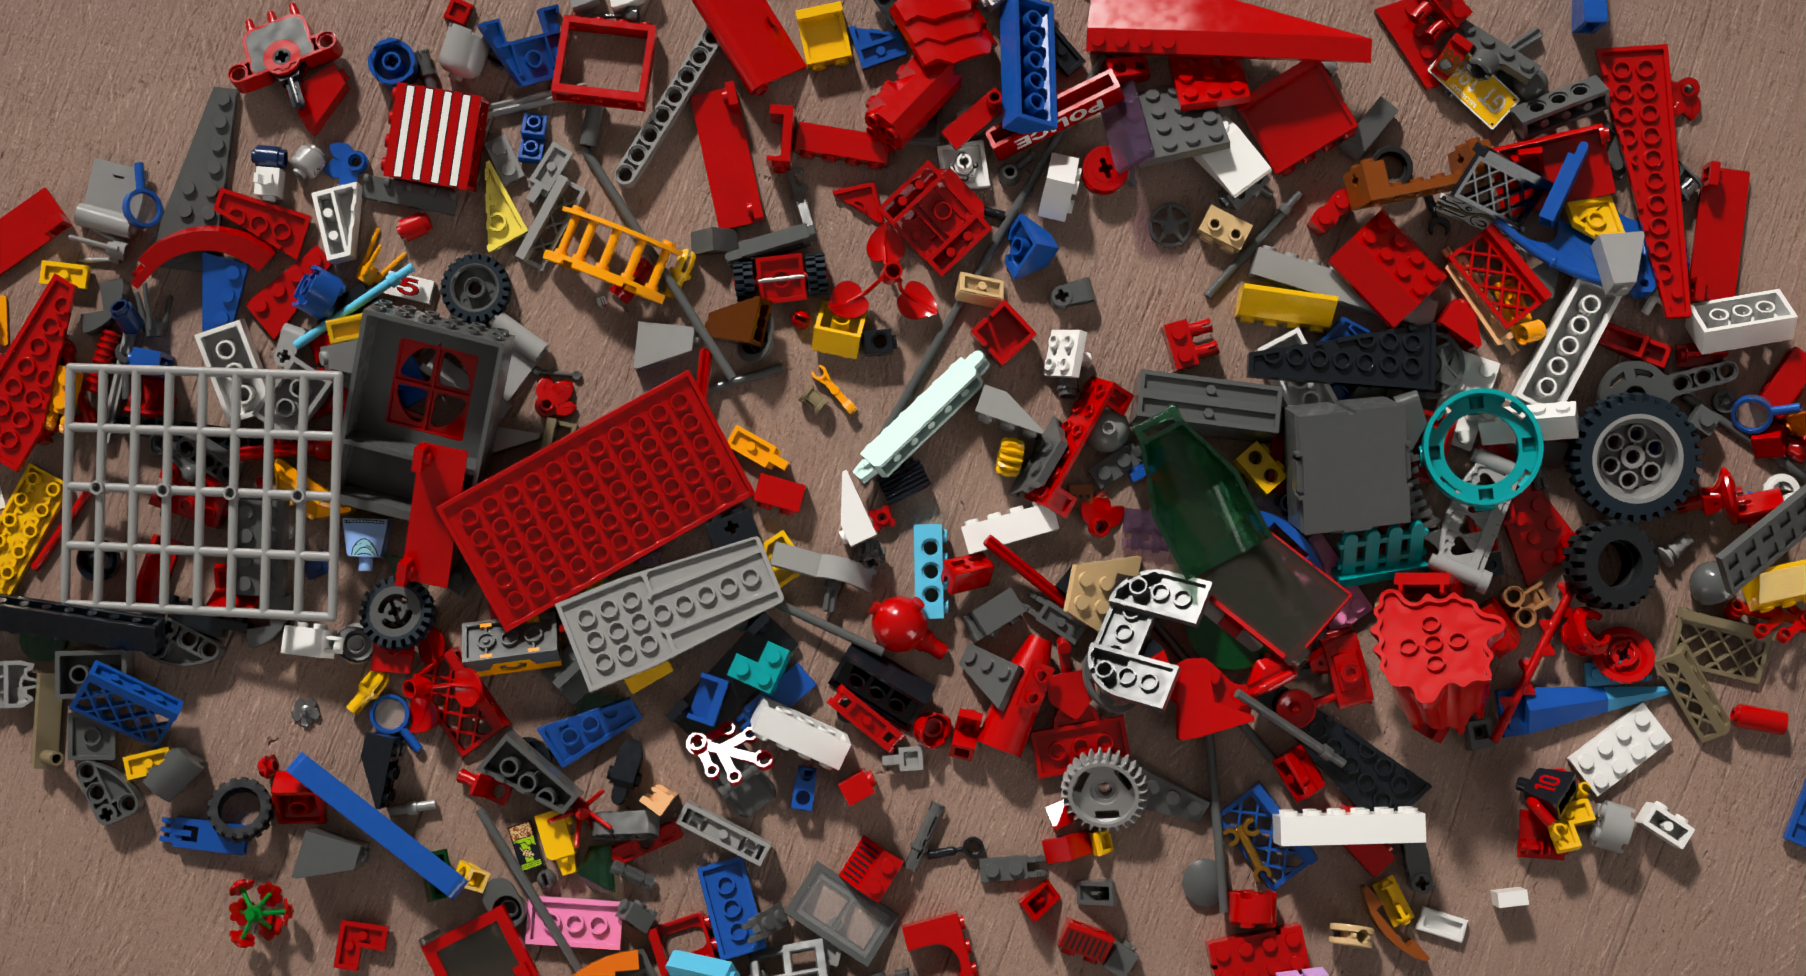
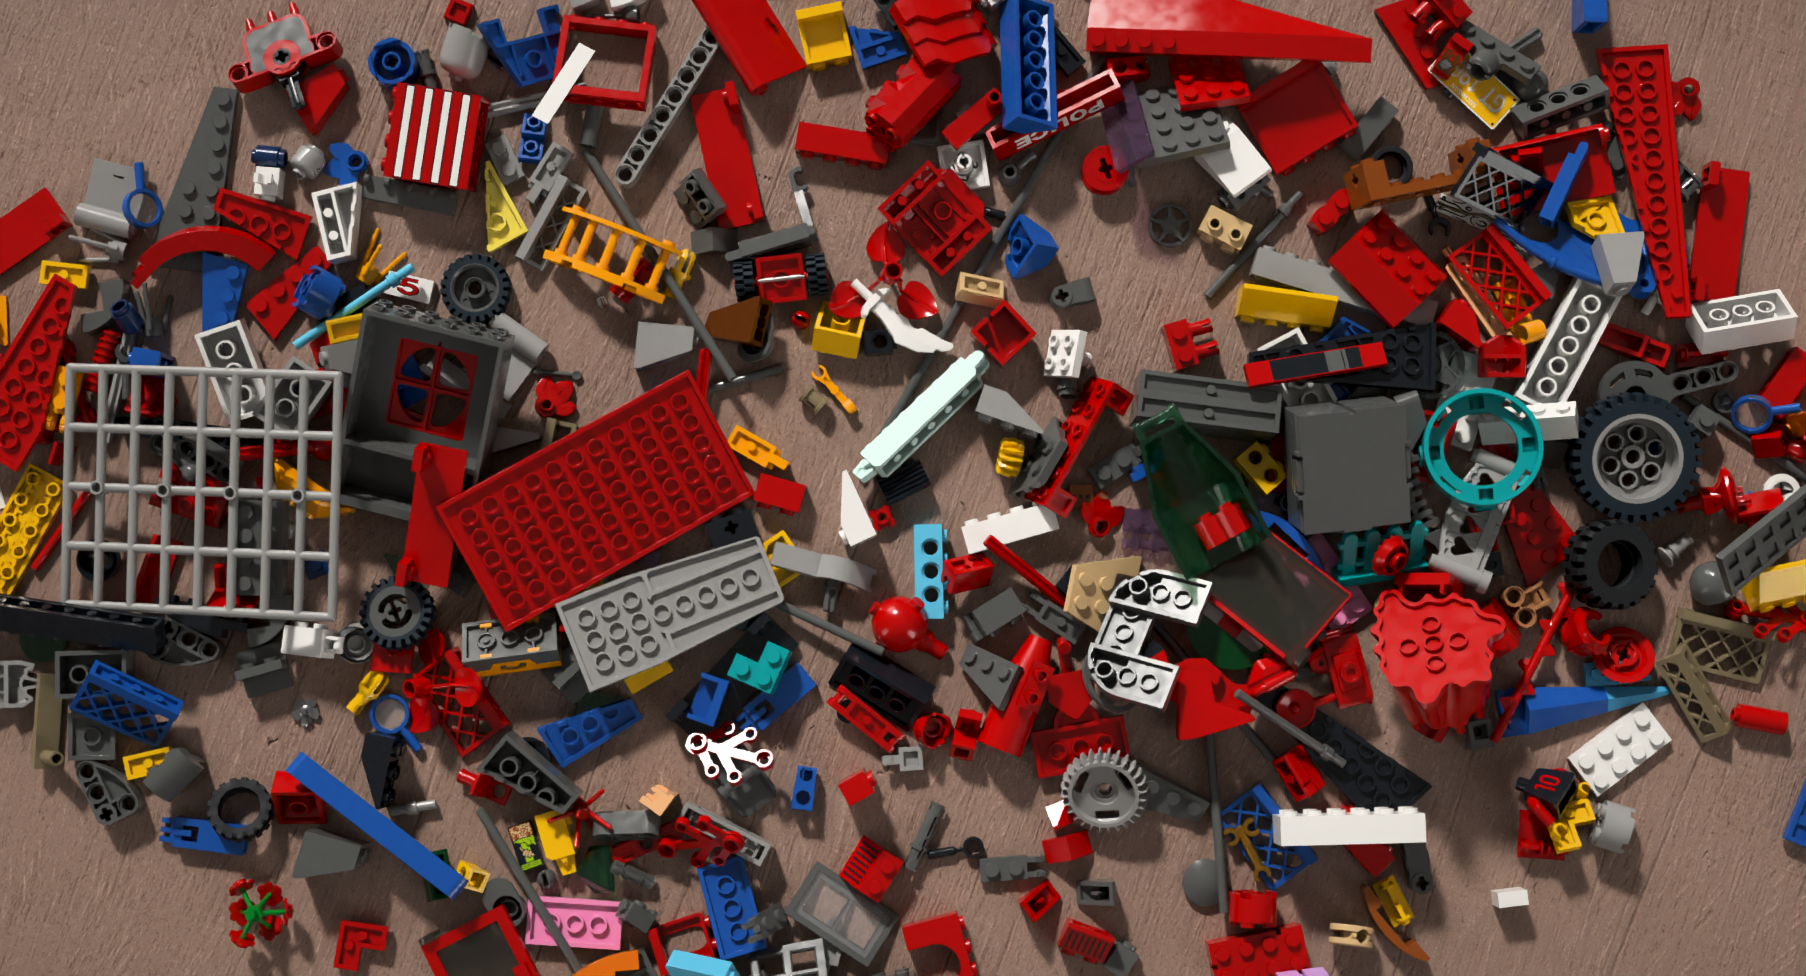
(57, 454): none -> red slope
(264, 670): none -> dark grey bracket
(268, 766): red plate -> none
(285, 344): light grey piece -> none
(366, 539): light blue torso -> none
(414, 226): red brick -> none
(563, 83): none -> white sticker
(625, 772): black hinge -> none
(700, 199): none -> dark grey brick
(730, 841): none -> red plant
(783, 115): red panel -> none
(800, 733): white brick -> none
(863, 199): red tile -> none
(871, 554): dark grey gear -> none
(898, 325): none -> white sword
(1060, 184): white brick -> none
(1101, 842): yellow slope -> none
(1109, 432): light grey cylinder -> none
(1222, 525): none -> red brick
(1315, 365): none -> tile
(1390, 556): none -> red piece
(1441, 924): white tile -> none
(1502, 358): none -> red slope
(1665, 825): white brick -> none

